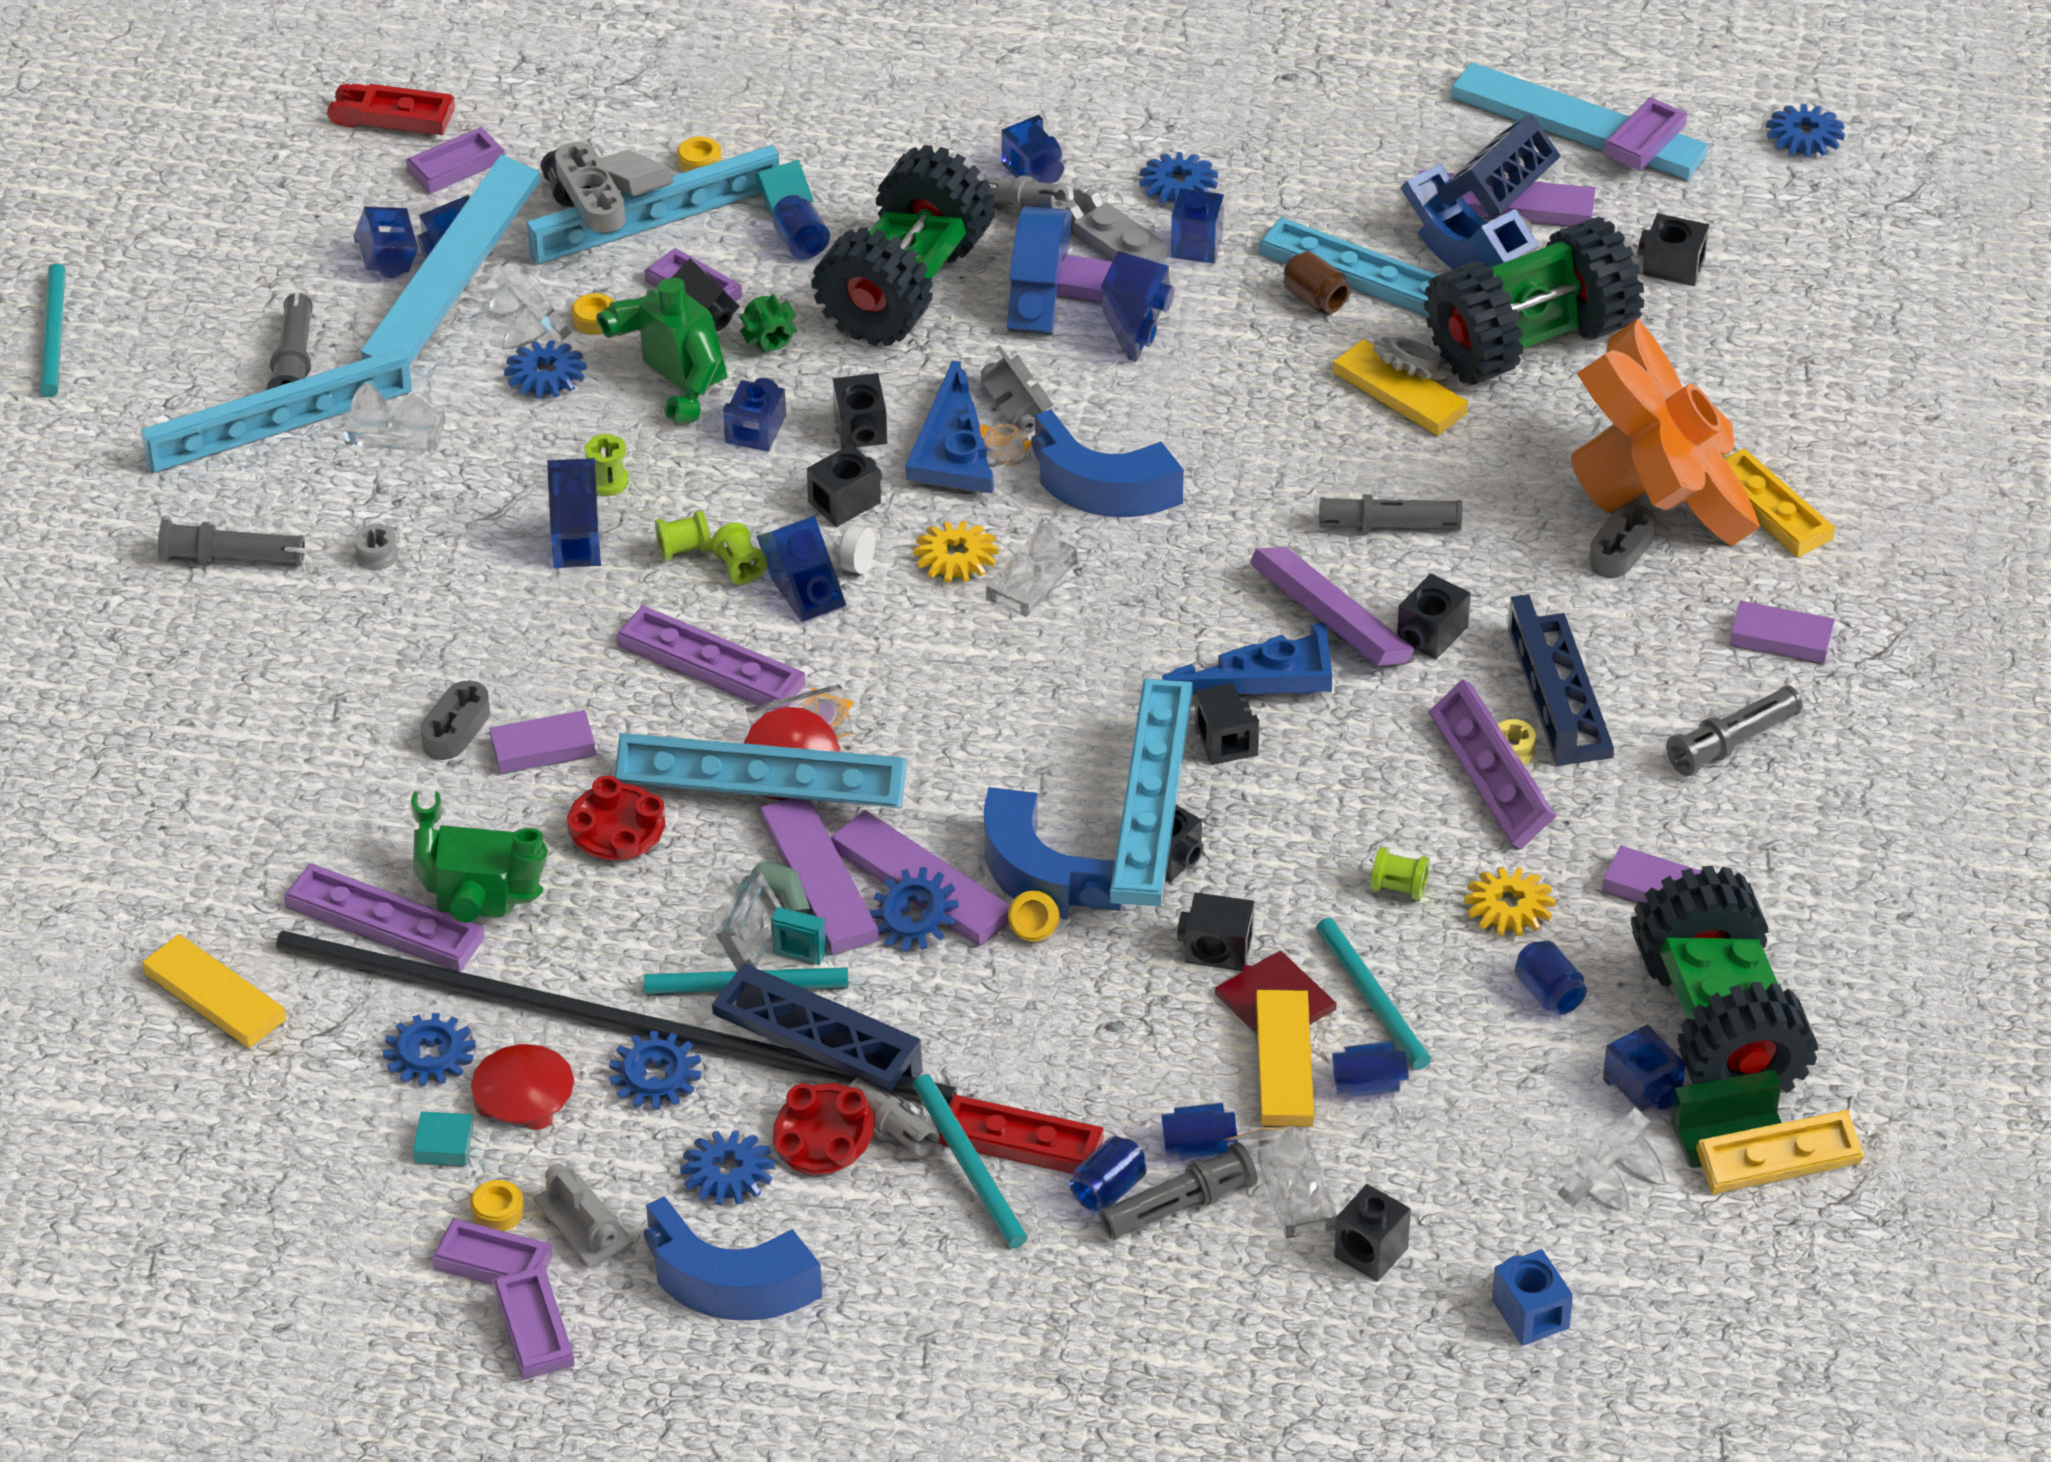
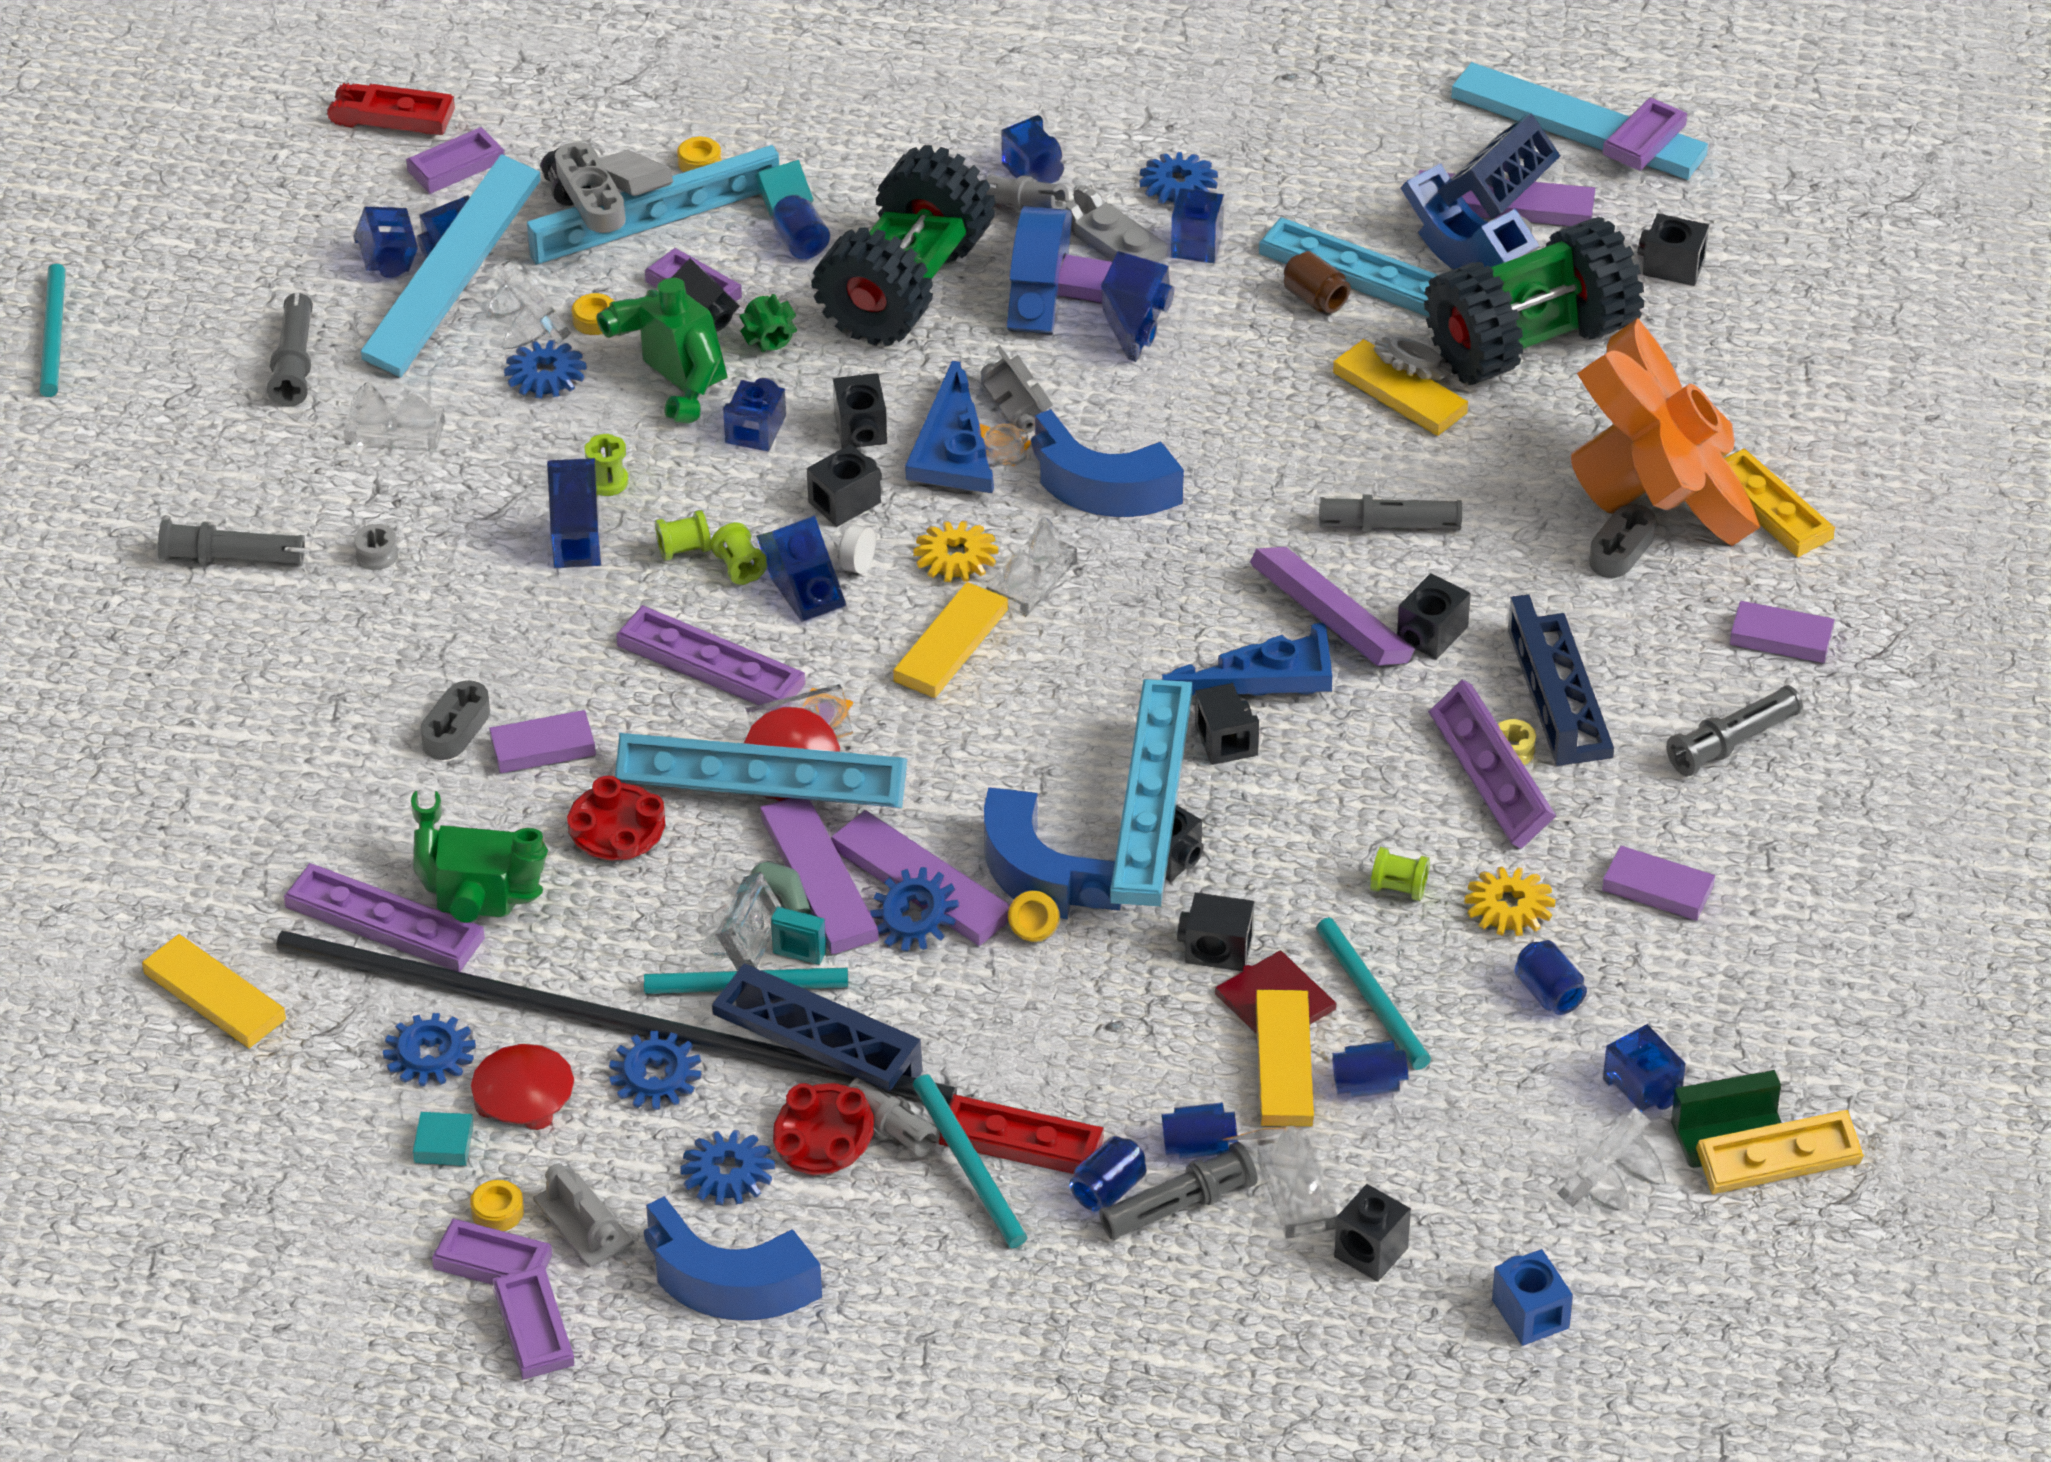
(272, 411): medium azure tile -> none
(950, 640): none -> yellow tile
(1709, 944): black plate -> none
(1787, 128): blue gear -> none

